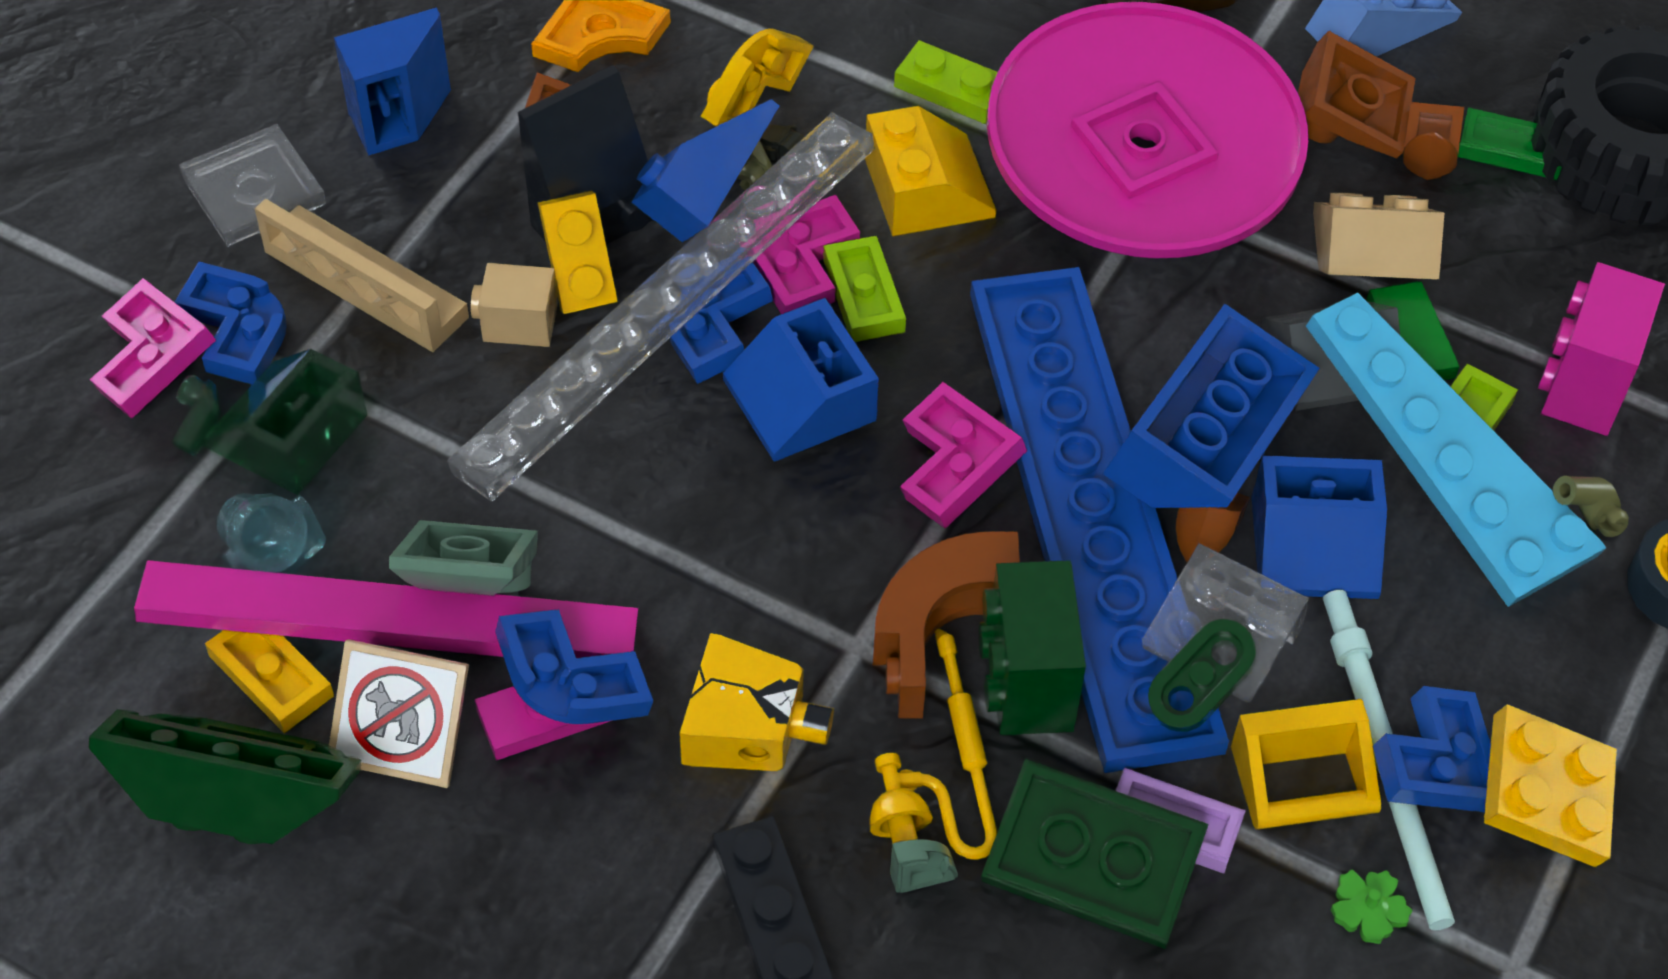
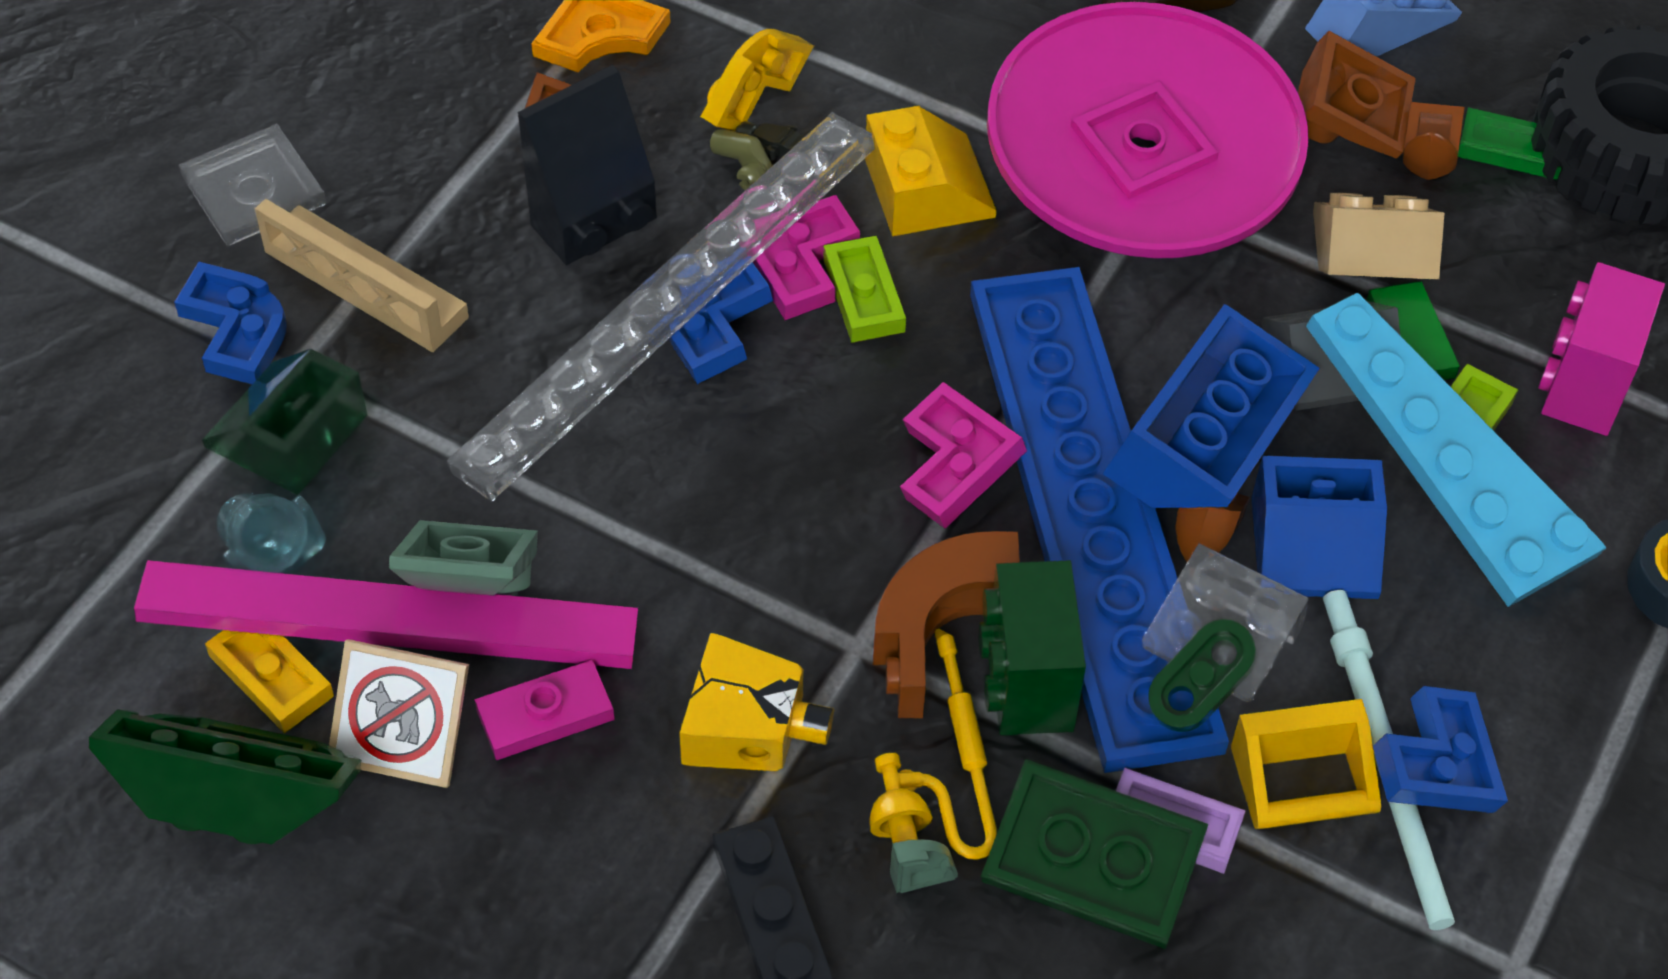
(160, 347): dark pink plate -> none
(202, 415): clear green arm -> none
(394, 78): blue slope -> none
(516, 304): tan brick -> none
(567, 686): blue plate -> none
(577, 252): yellow plate -> none
(695, 177): blue slope -> none
(803, 381): blue slope -> none
(946, 80): lime plate -> none
(1370, 905): bright green plant -> none
(1551, 786): yellow plate -> none
(1596, 501): olive arm -> none

